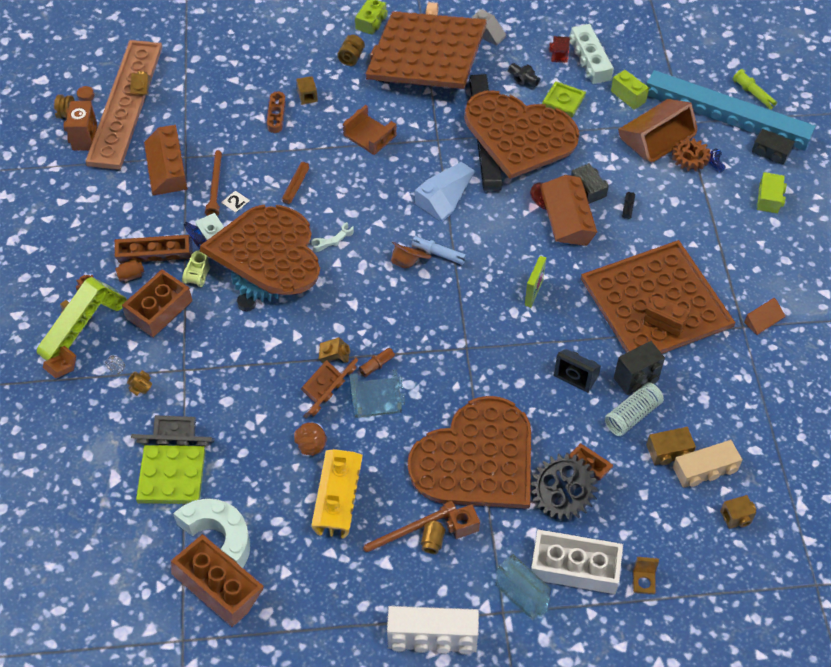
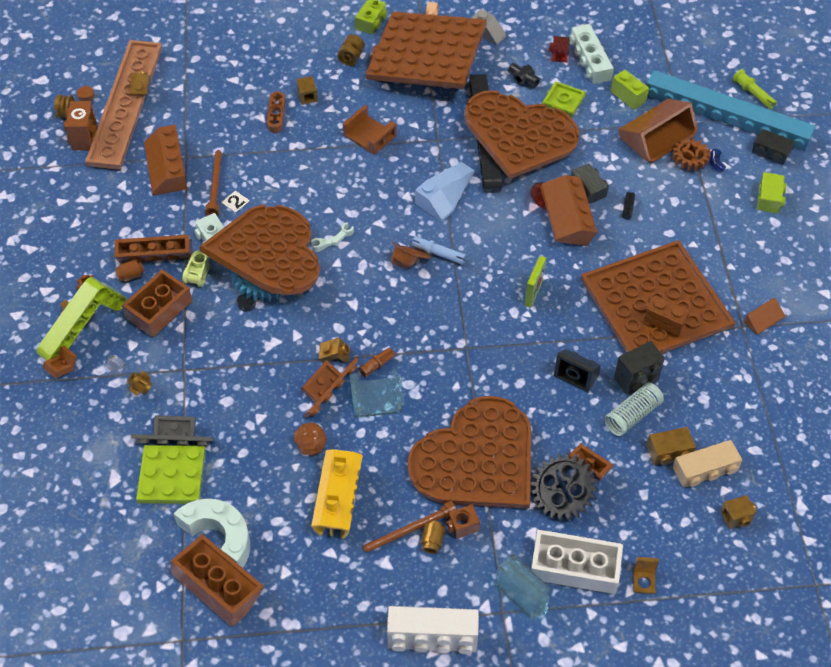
(195, 234): clear blue slope -> none
(295, 182): dark orange axle -> none

